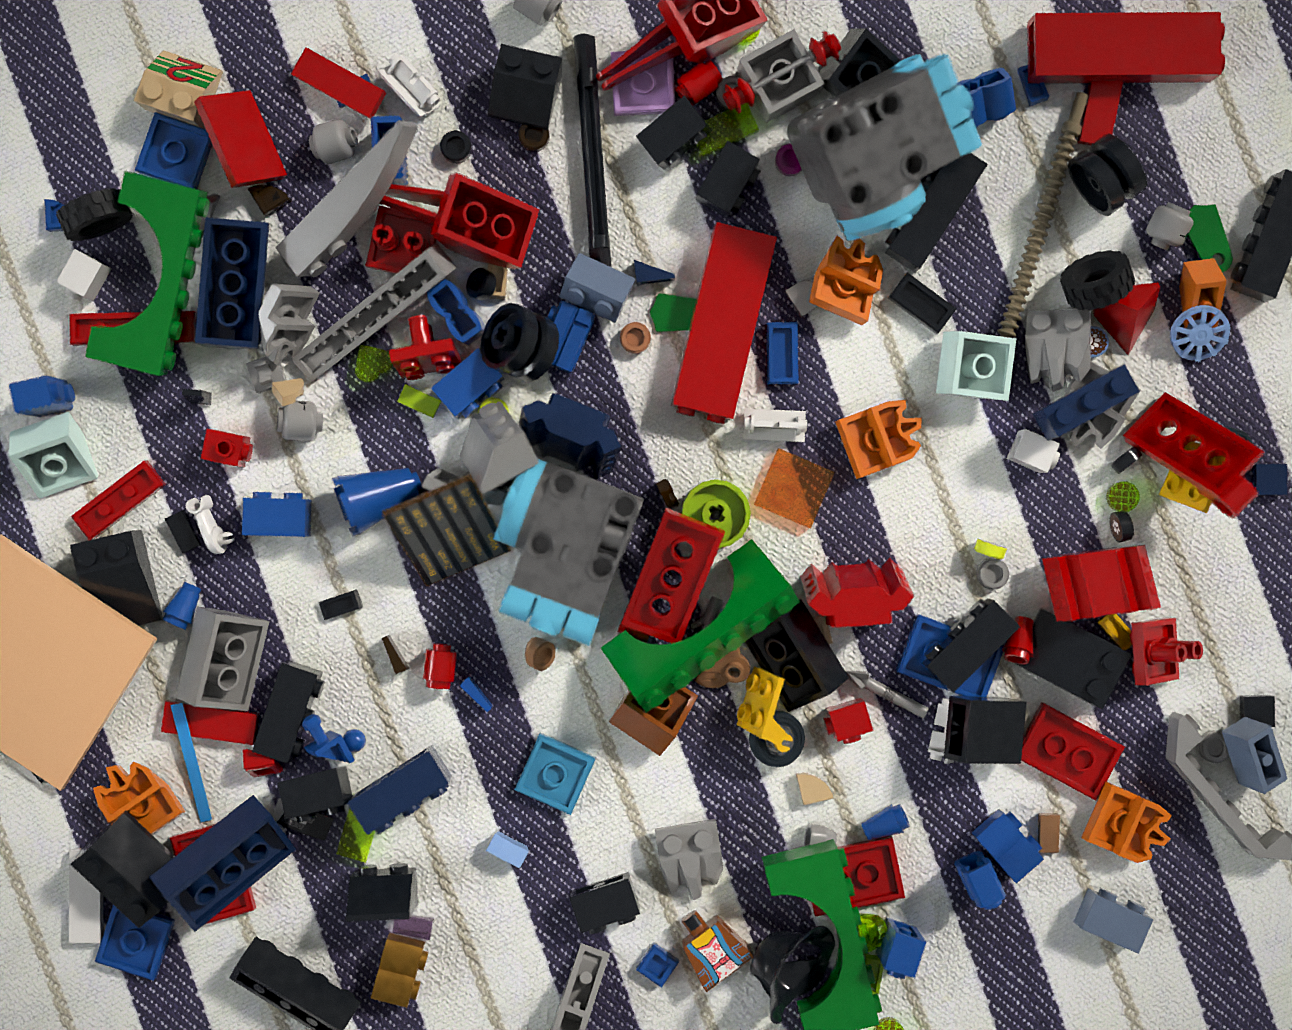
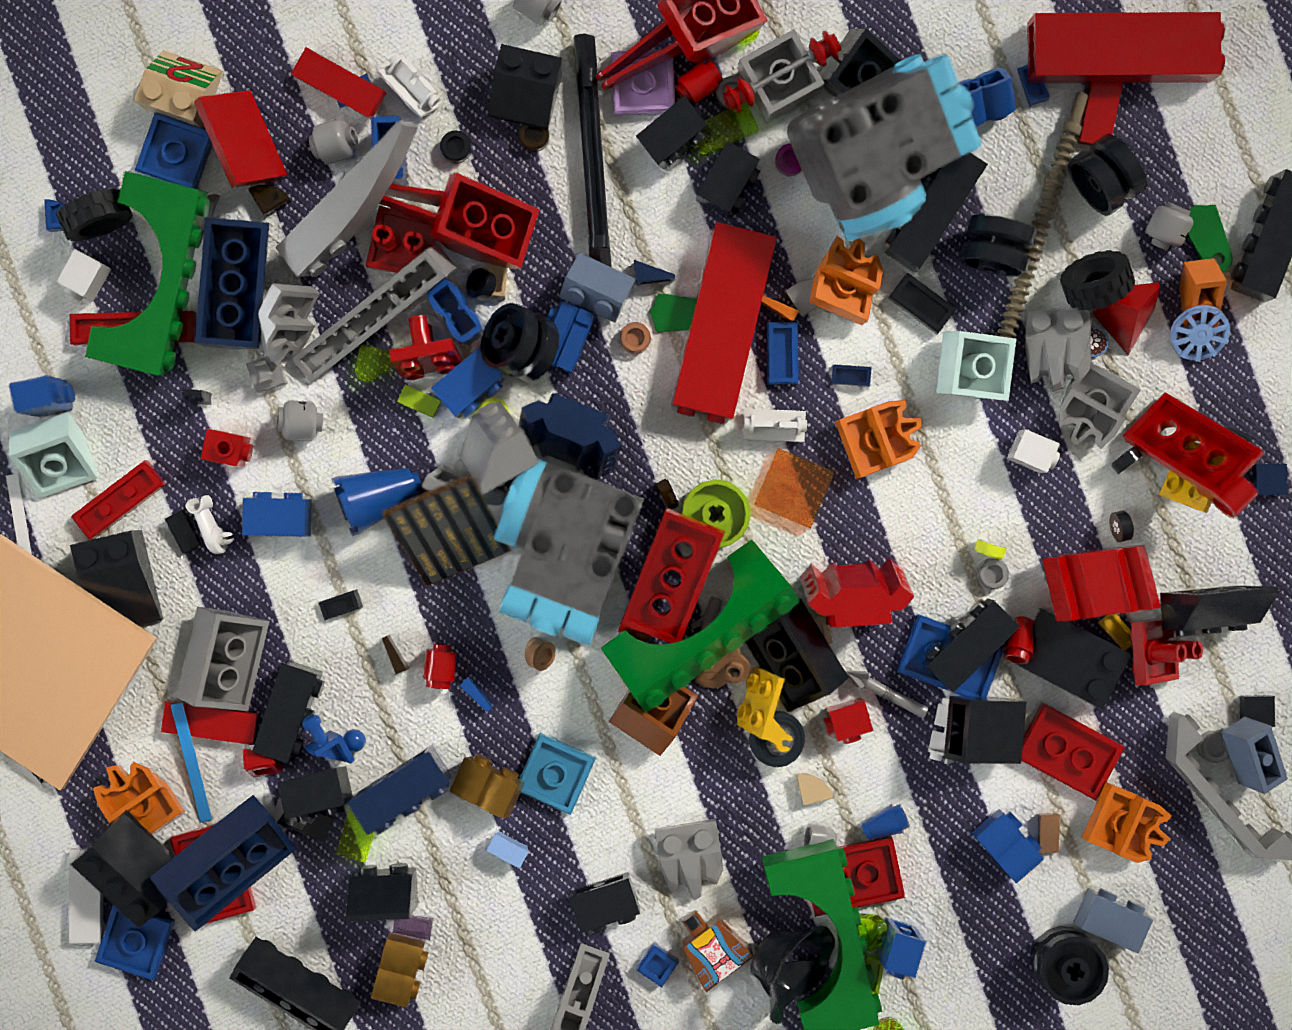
(18, 512): none -> white sticker
(182, 606): blue cone -> none
(288, 390): tan tile -> none
(487, 786): none -> pearl gold brick
(780, 309): none -> orange piece
(851, 375): none -> dark blue piece
(980, 880): blue brick -> none
(998, 245): none -> black wheel
(1069, 965): none -> black wheel
(1086, 402): dark blue brick -> none
(1122, 496): clear neon green tile -> none
(1215, 608): none -> black slope

